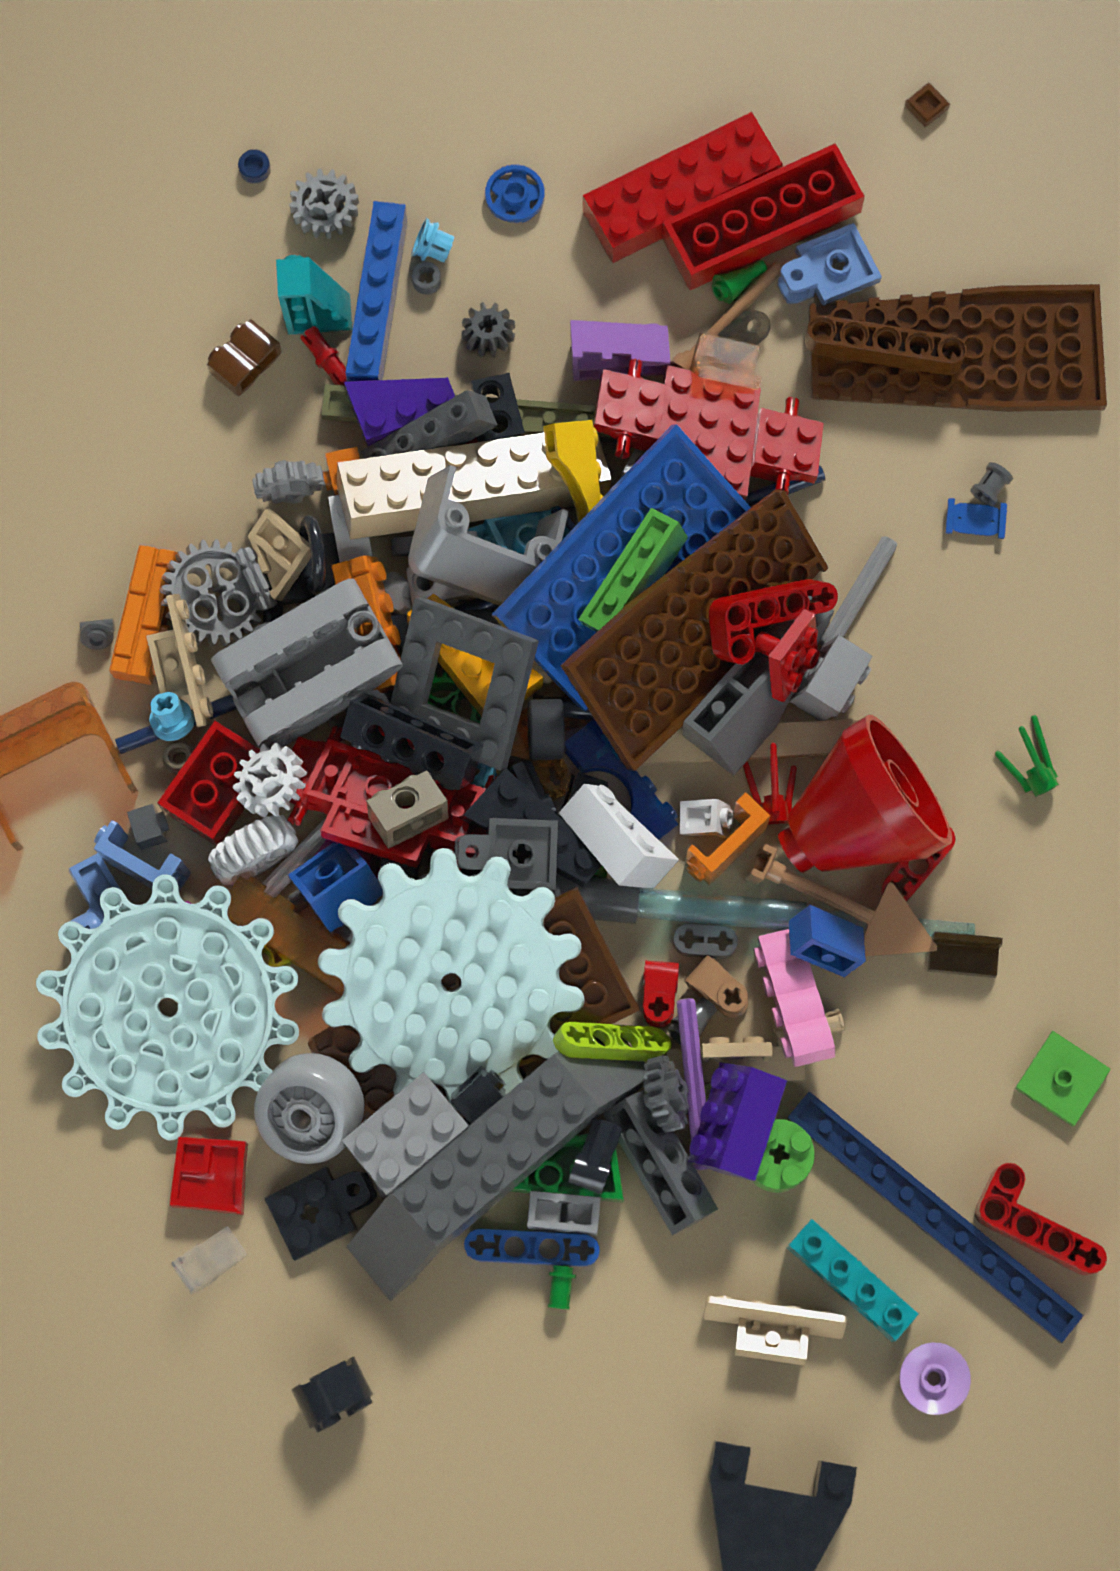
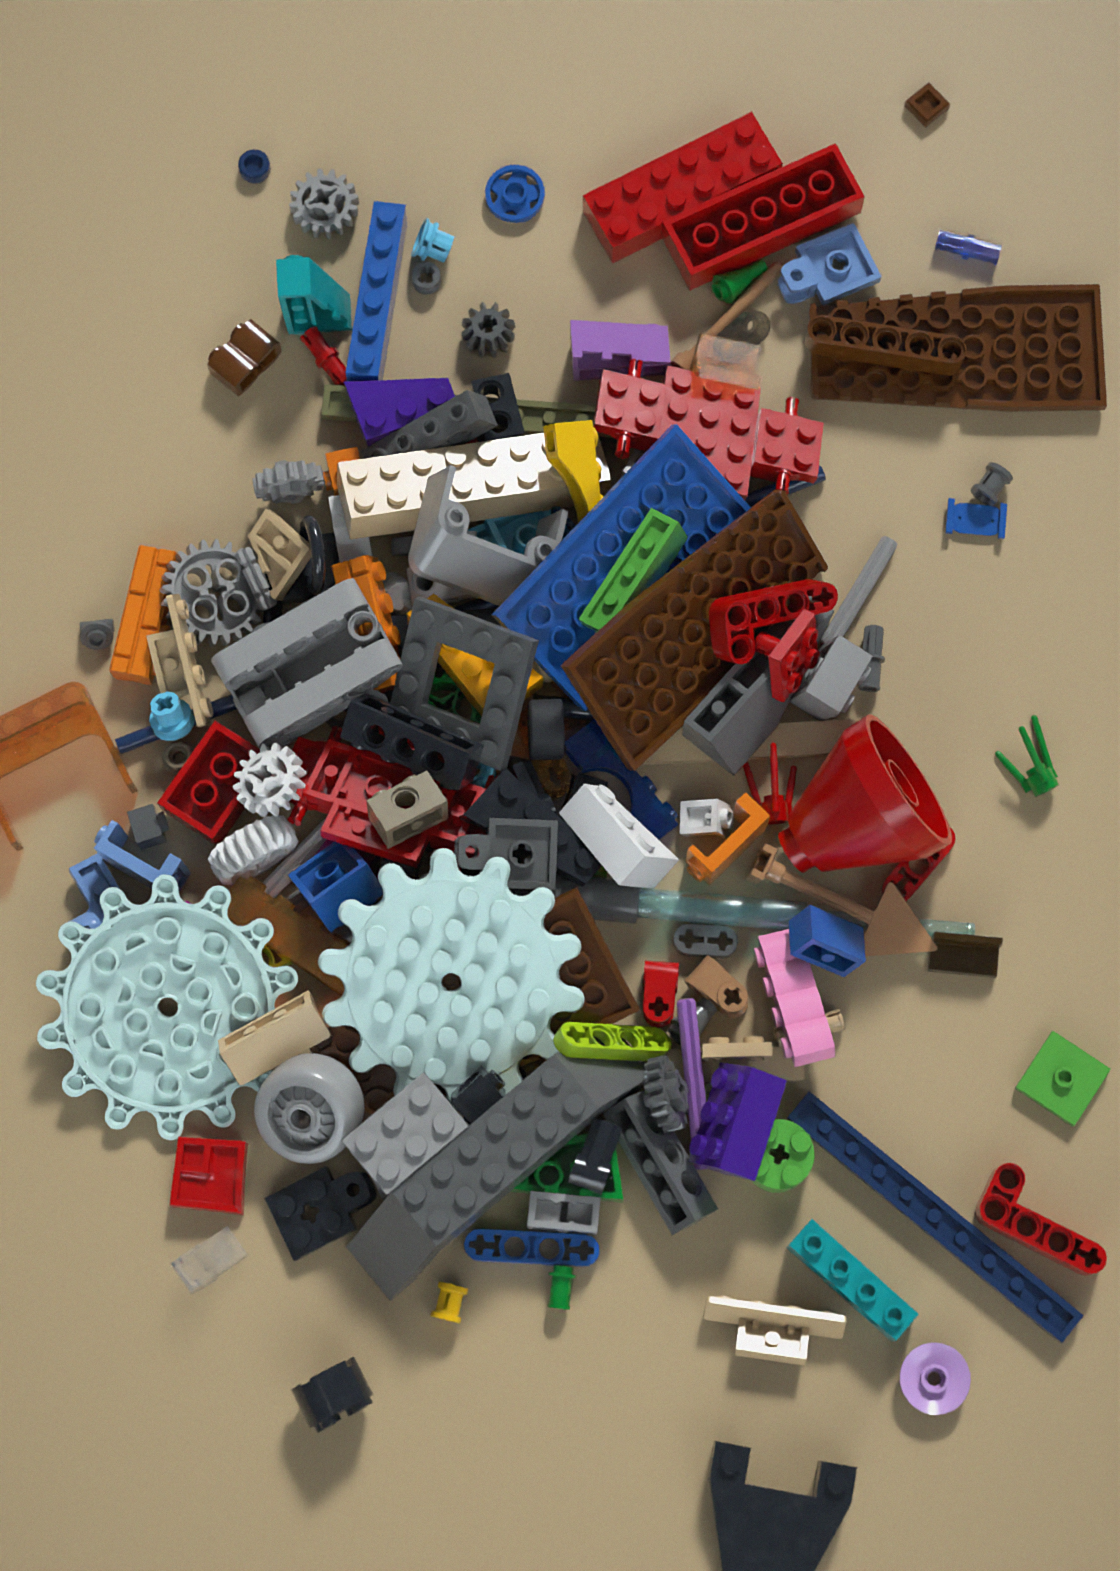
(273, 1038): none -> tan panel
(449, 1302): none -> yellow bush
(873, 645): none -> dark grey axle
(968, 247): none -> clear blue pin

